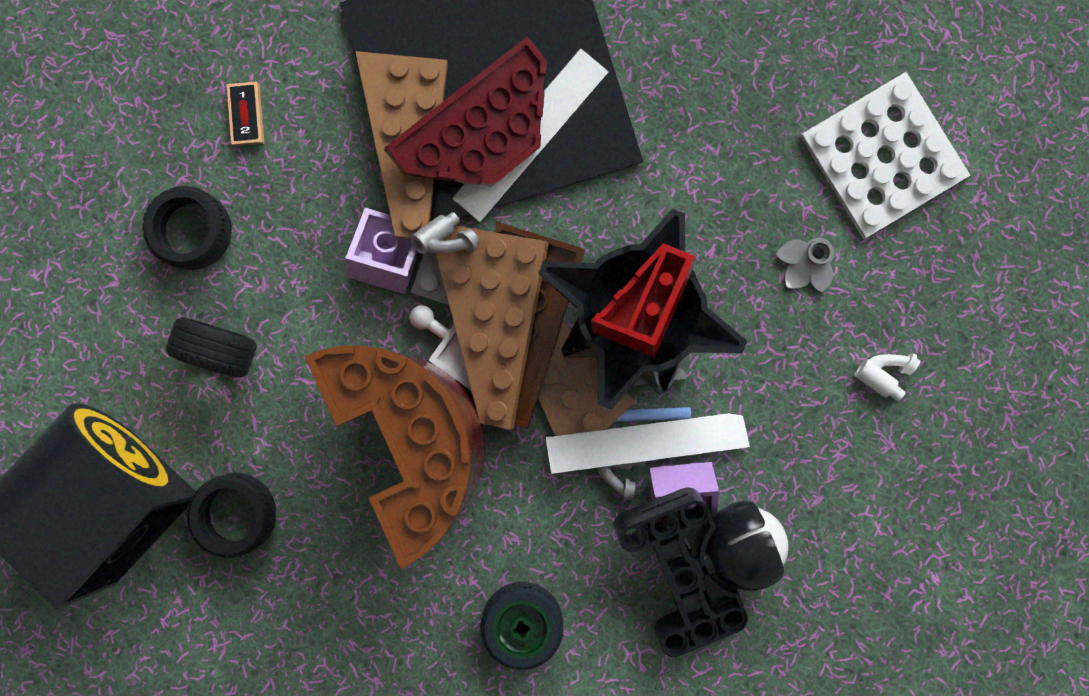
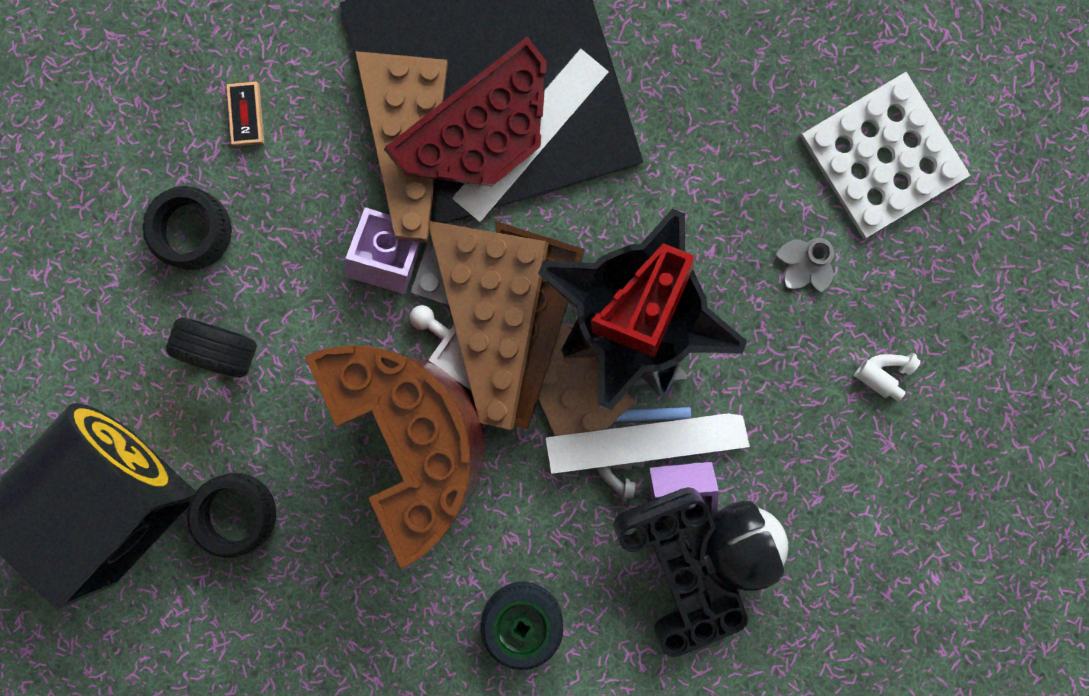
(431, 237): light grey plant -> none

